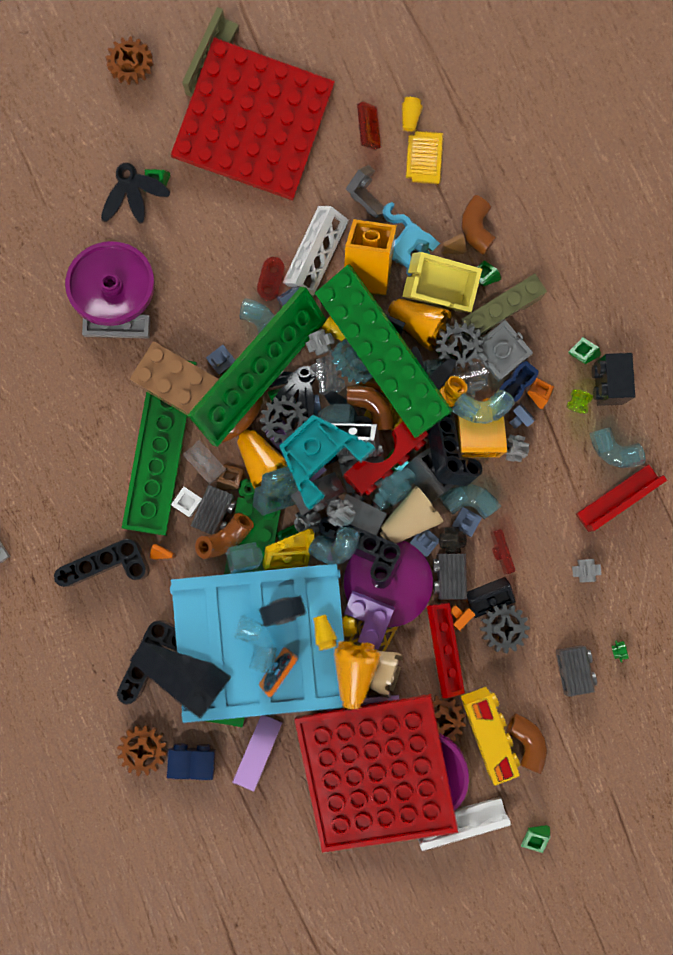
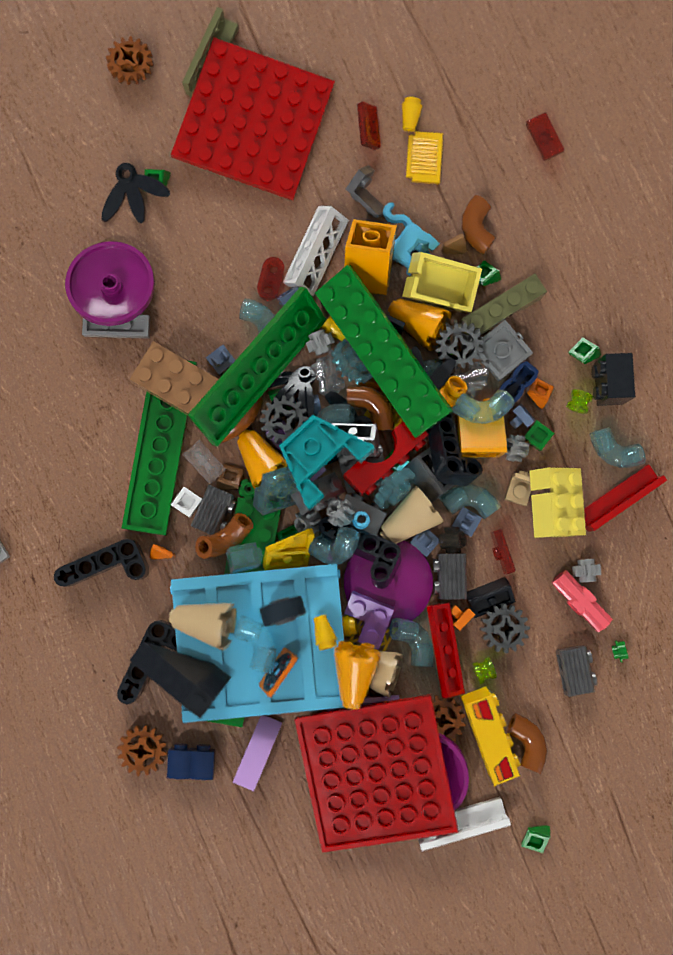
(206, 622): none -> tan cone
(361, 525): none -> medium azure pin
(416, 637): none -> clear light blue cylinder
(484, 670): none -> clear neon green wheel
(519, 488): none -> tan bracket
(538, 435): none -> green plate
(545, 136): none -> clear red plate
(562, 509): none -> light yellow piece
(581, 601): none -> coral piece

